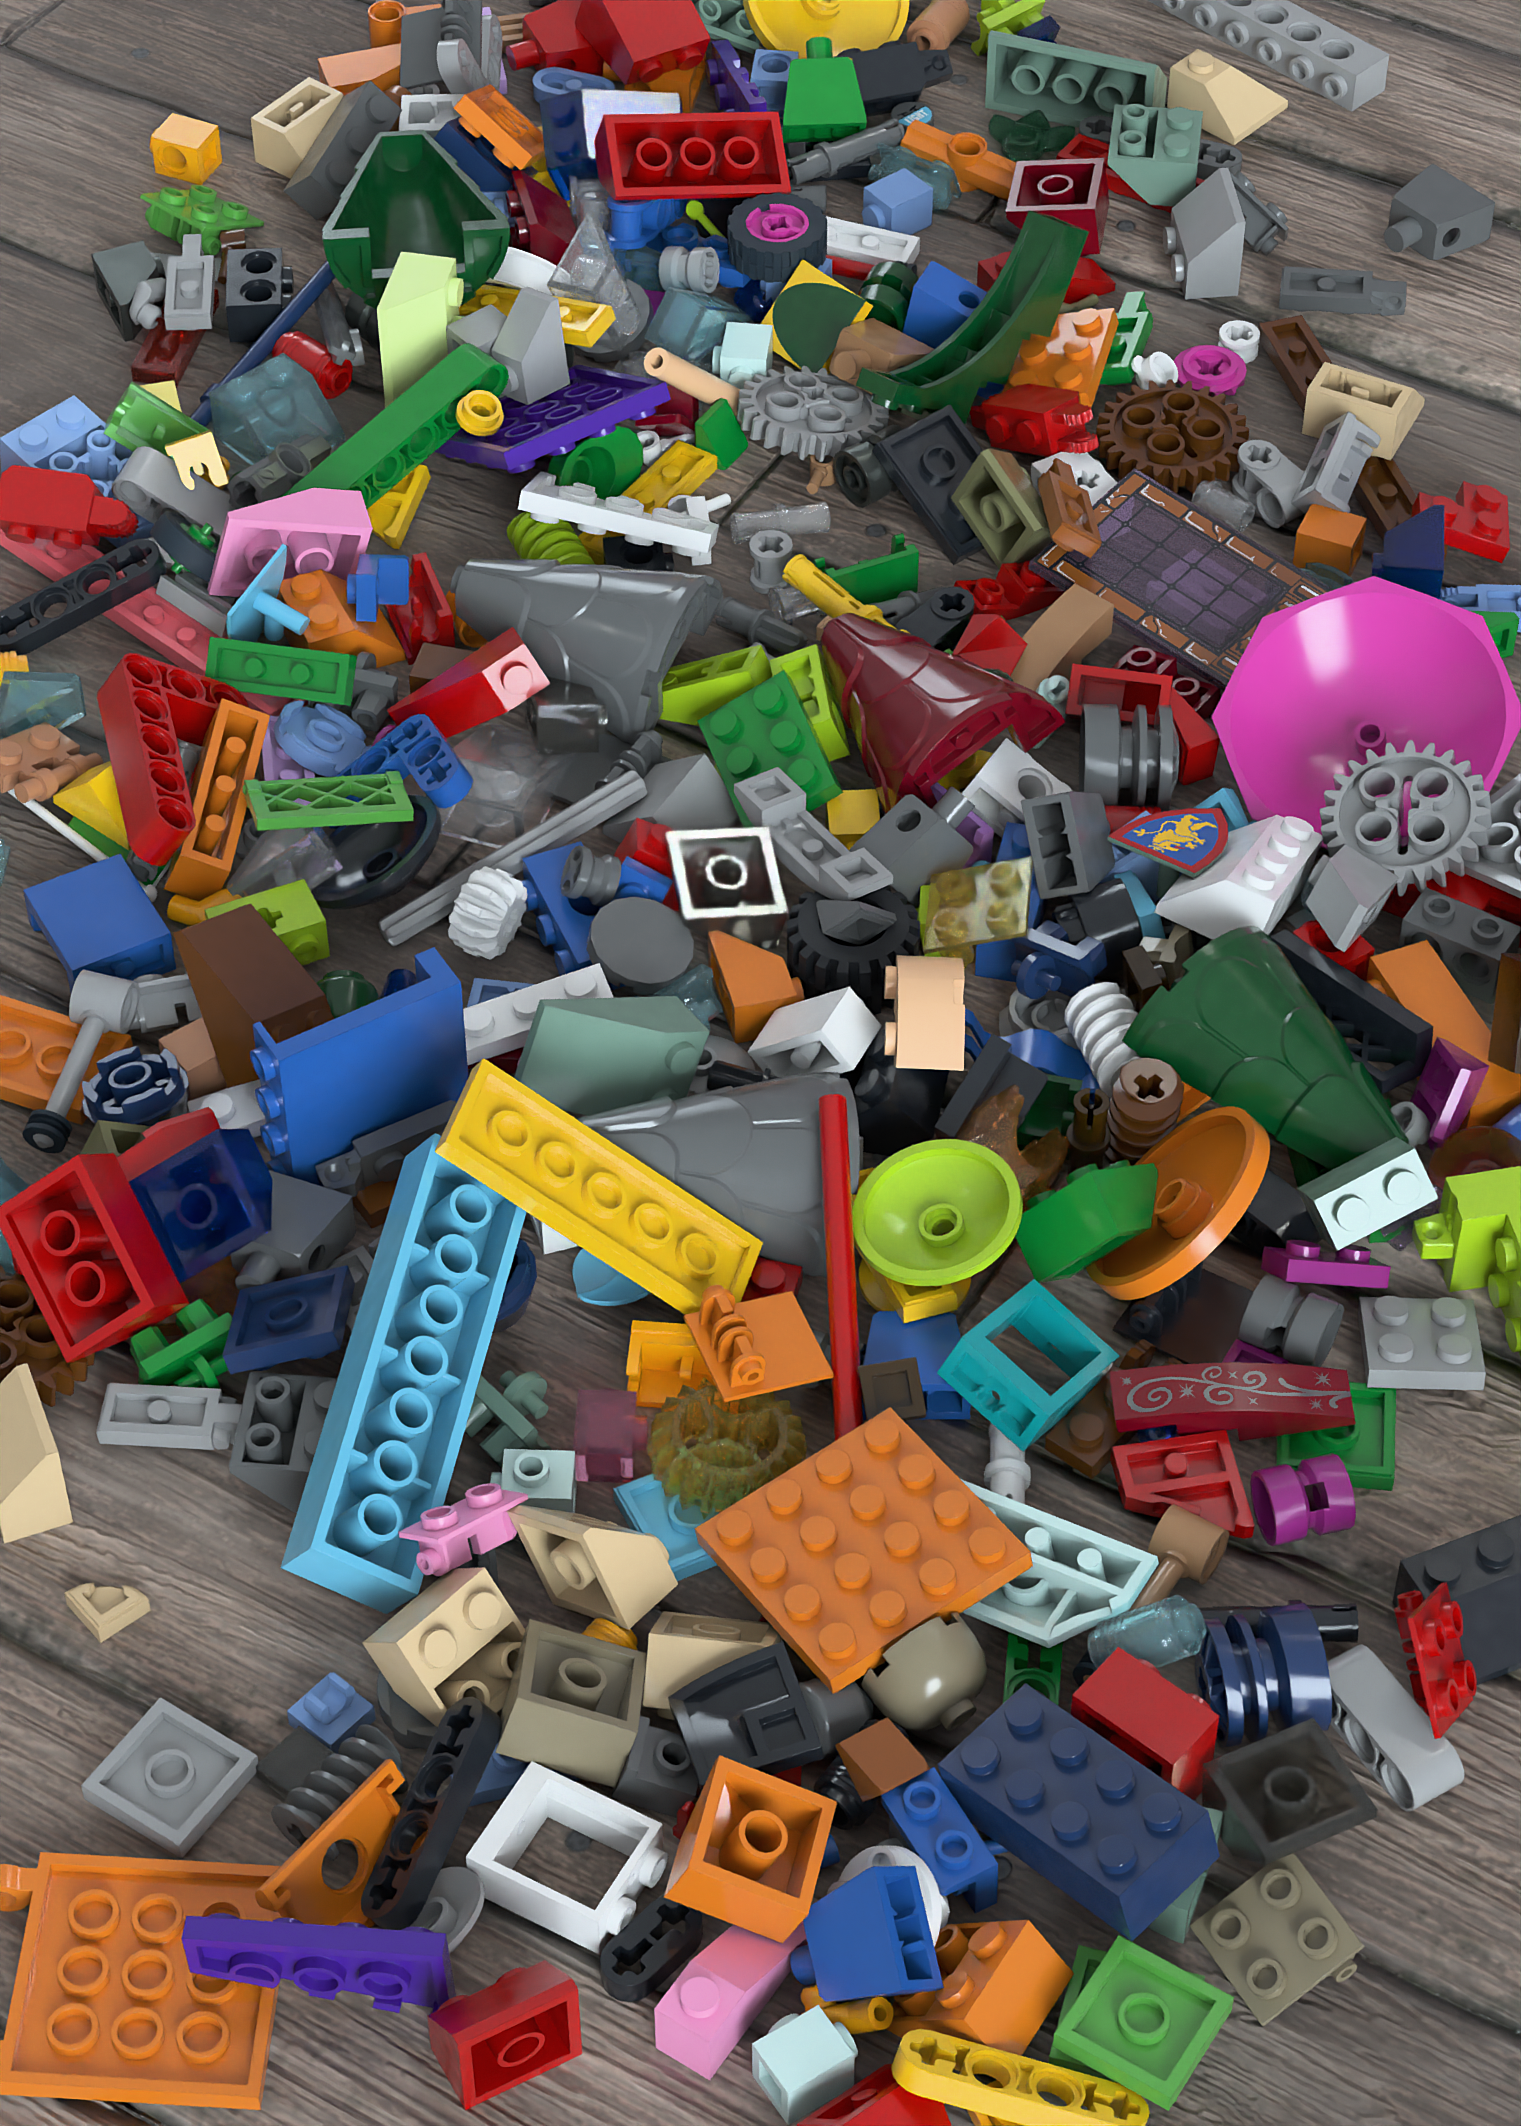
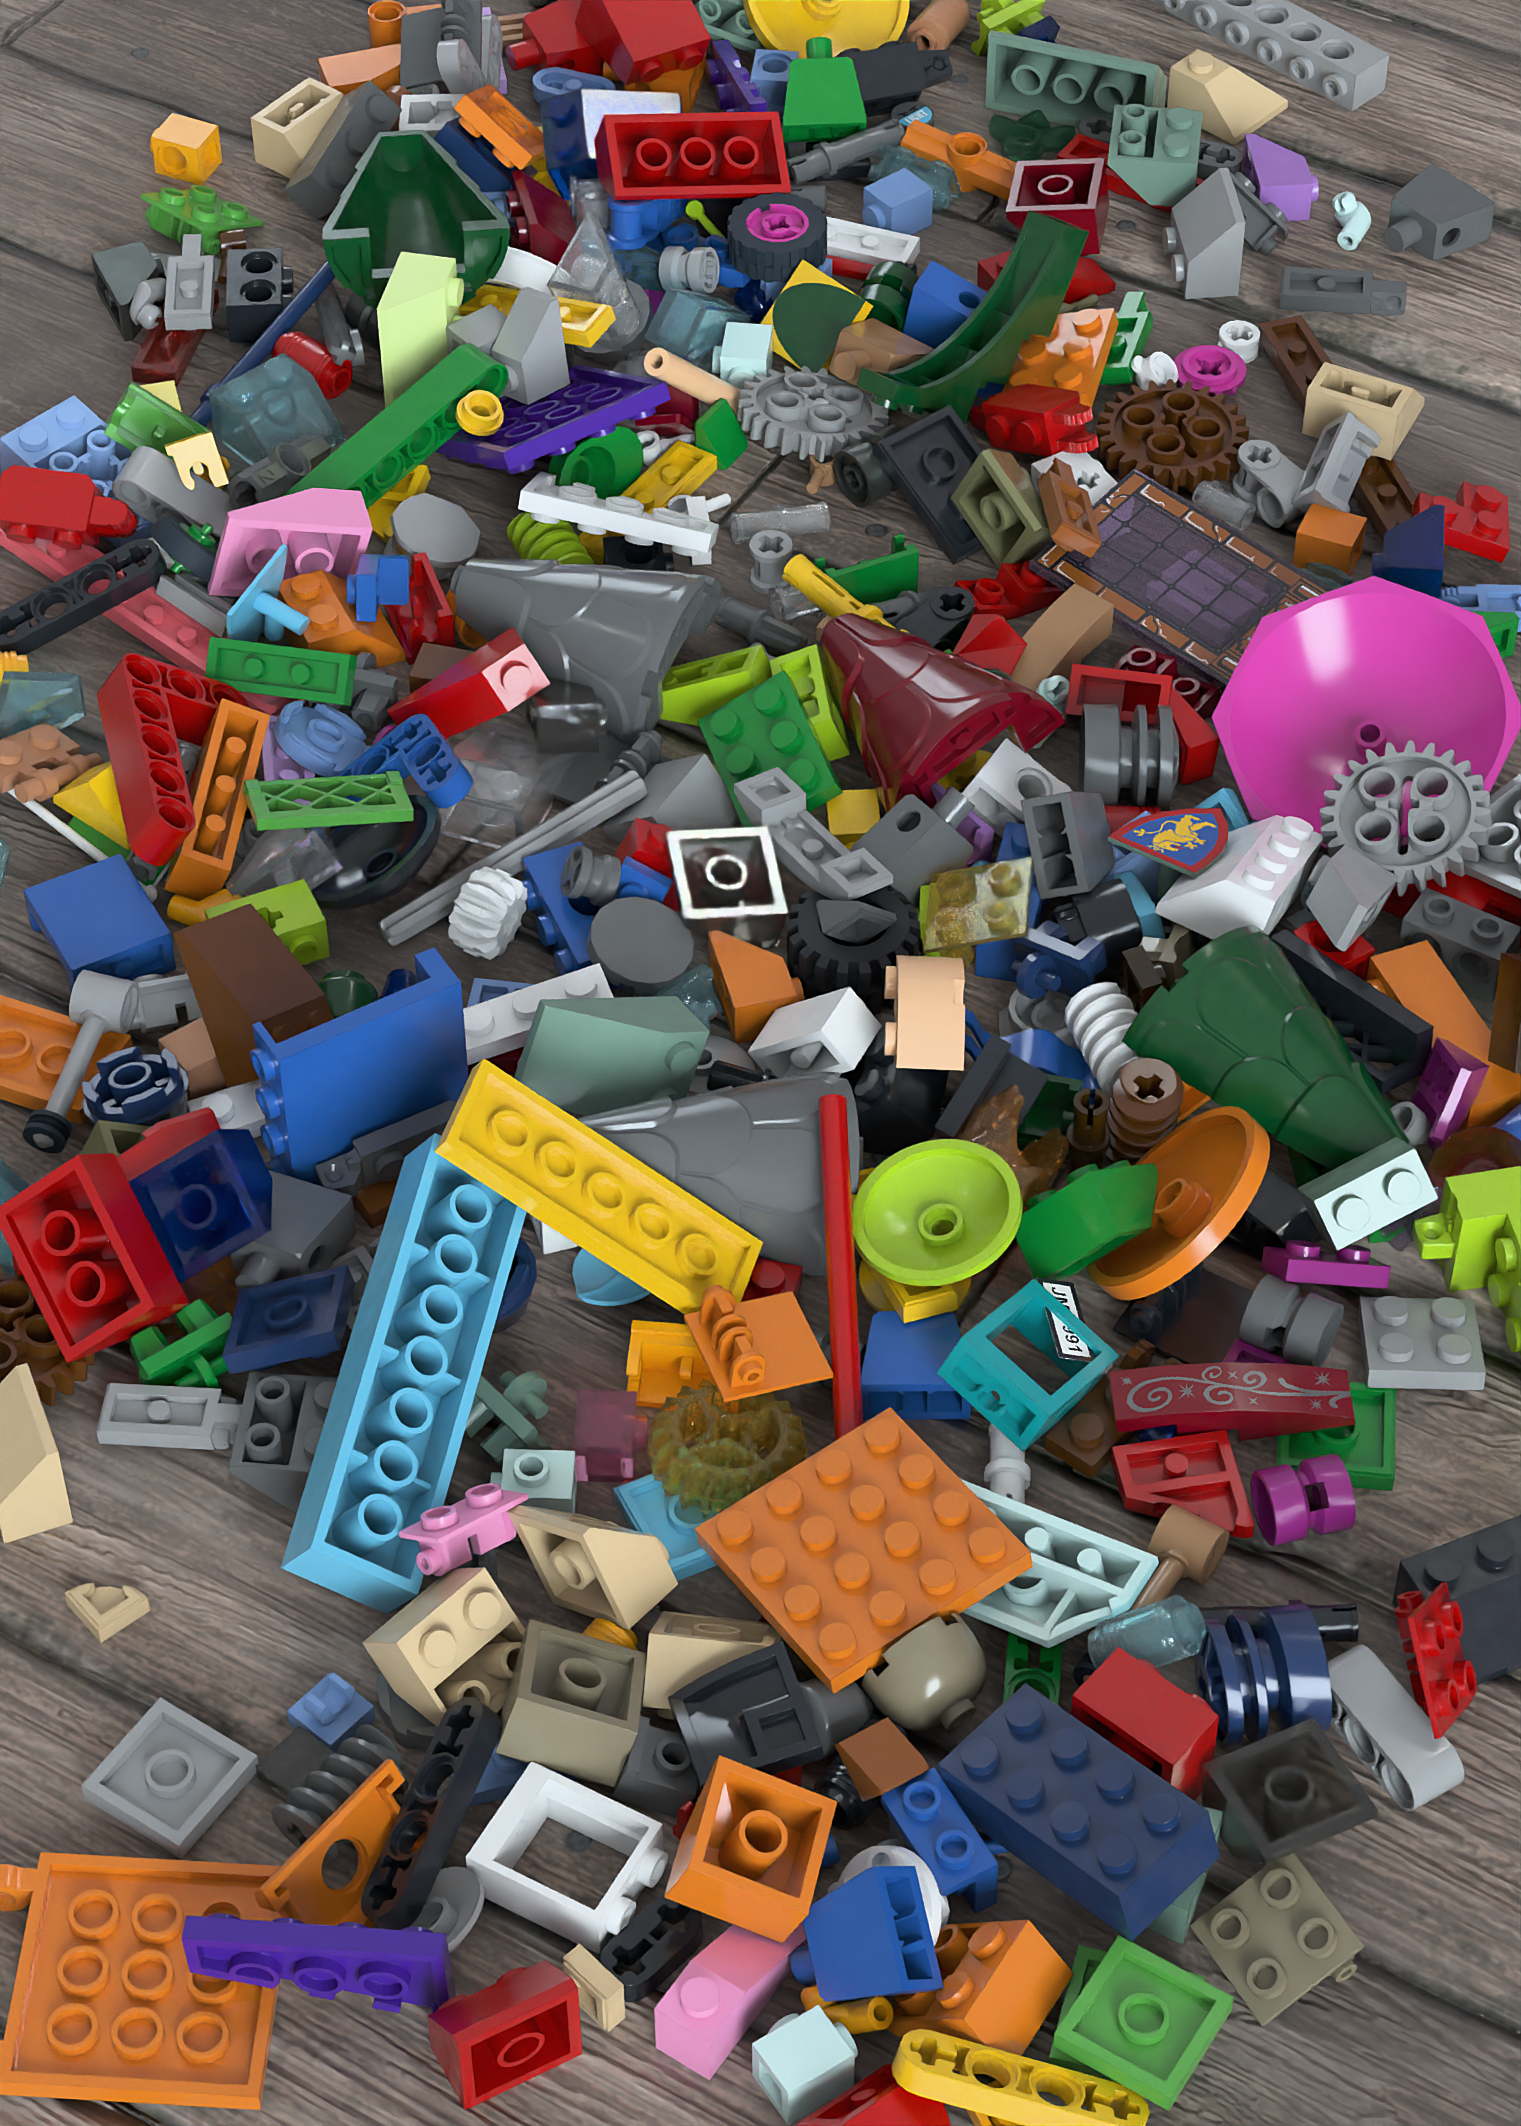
(436, 528): none -> light grey hat
(598, 1989): none -> tan tile
(894, 1386): dark brown plate -> none
(1066, 1342): none -> sticker
(1279, 177): none -> medium lavender slope
(1352, 217): none -> light aqua arm

